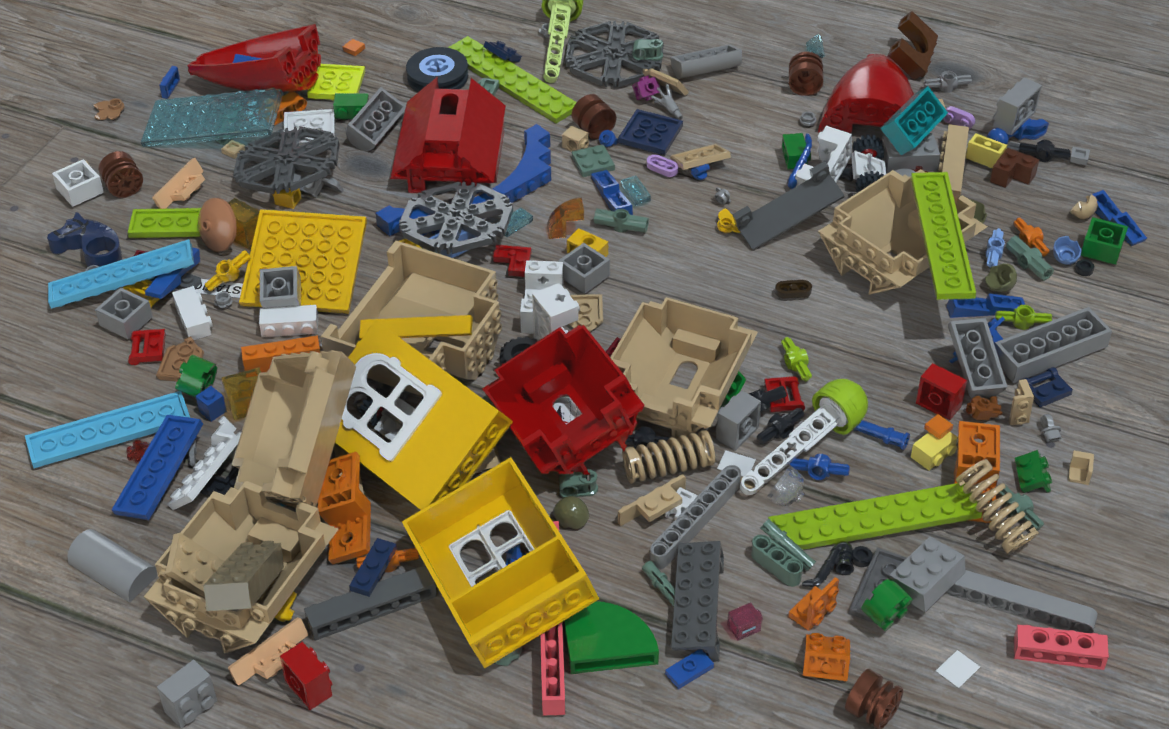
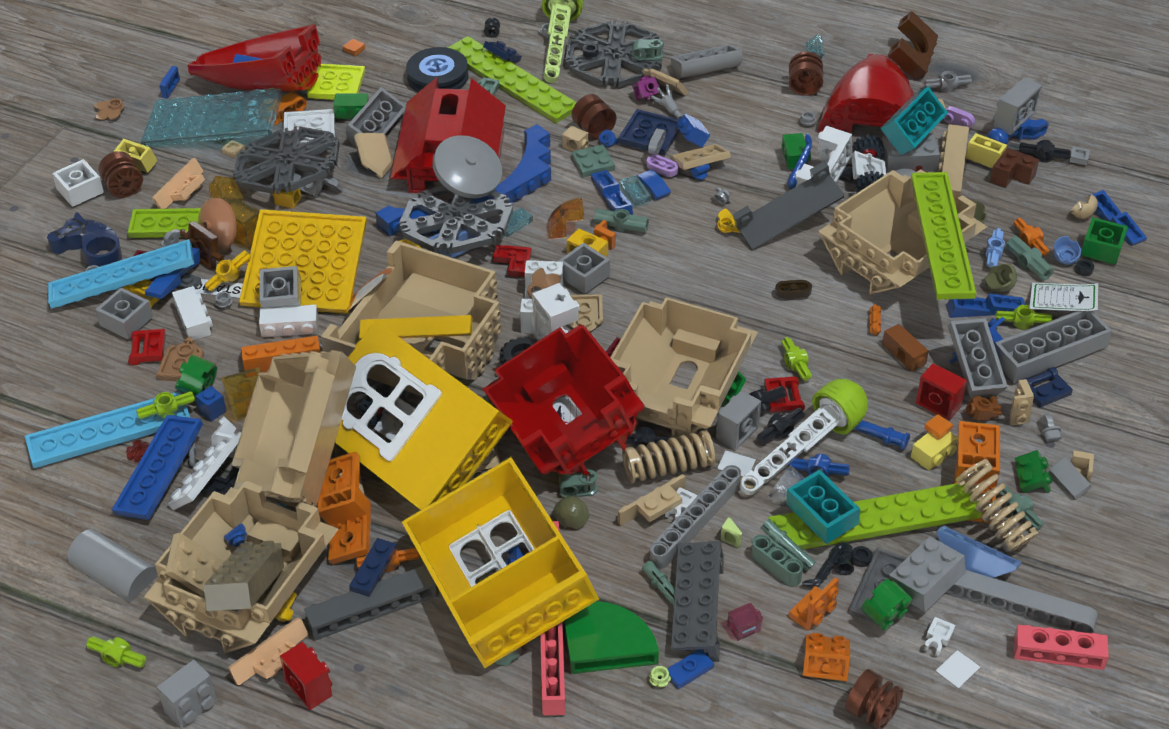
(116, 652): none -> lime axle
(141, 154): none -> light yellow brick
(165, 404): none -> lime axle
(171, 238): none -> light grey piece
(205, 242): none -> reddish brown plate
(225, 188): none -> clear yellow bracket
(236, 536): none -> blue plate
(366, 288): none -> sticker
(374, 152): none -> tan tile
(467, 166): none -> light grey dish
(489, 24): none -> black wheel
(542, 281): none -> medium nougat plate
(590, 50): none -> black tile
(601, 231): none -> orange bracket
(654, 184): none -> blue slope
(656, 141): none -> light grey beam
(659, 671): none -> yellowish green plate
(693, 130): none -> blue brick
(731, 533): none -> yellowish green slope
(823, 506): none -> teal brick
(875, 319): none -> orange axle
(905, 347): none -> dark orange brick
(939, 634): none -> white plate
(978, 556): none -> medium blue wedge
(1064, 296): none -> white sticker
(1070, 478): none -> light grey tile

